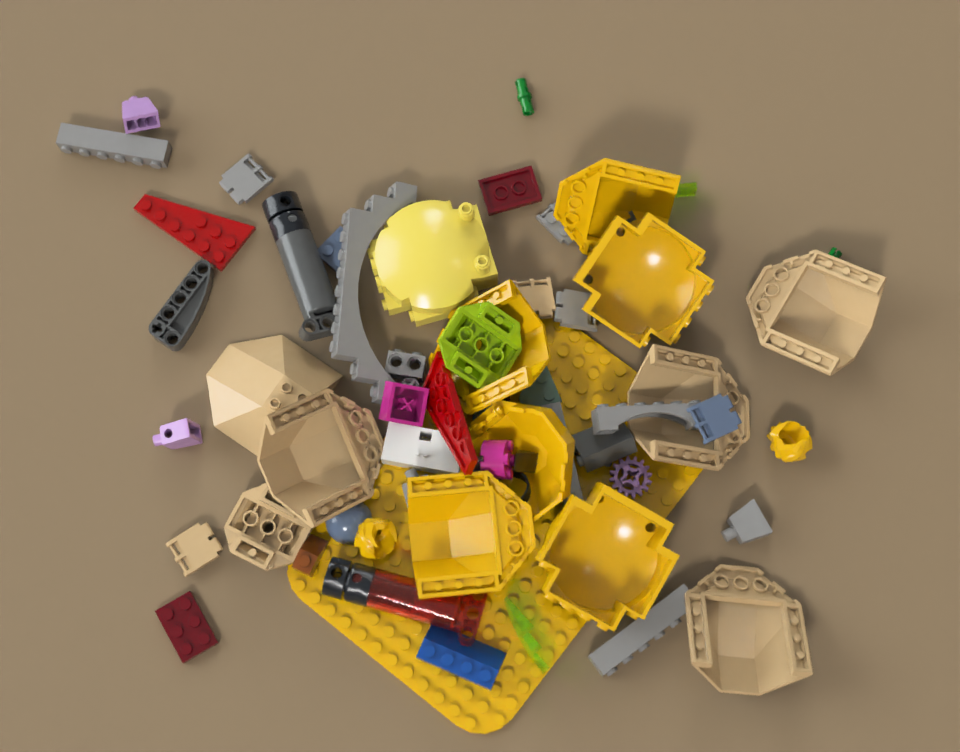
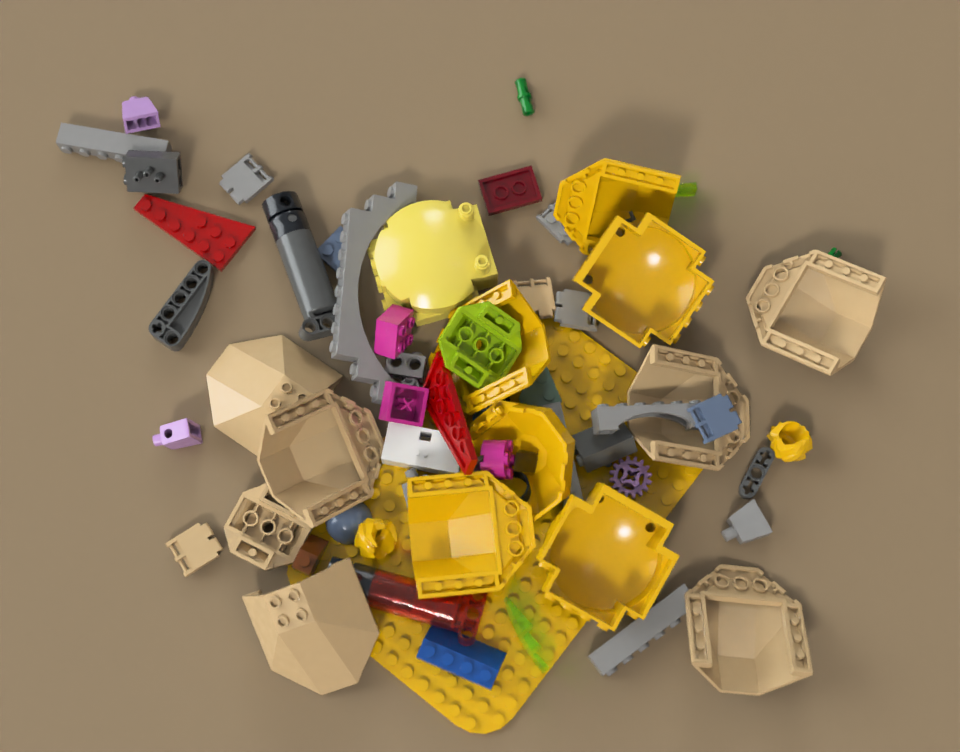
(152, 171): none -> dark grey piece
(186, 627): dark red plate -> none
(316, 628): none -> tan windscreen
(394, 331): none -> dark pink brick
(754, 488): none -> dark grey beam

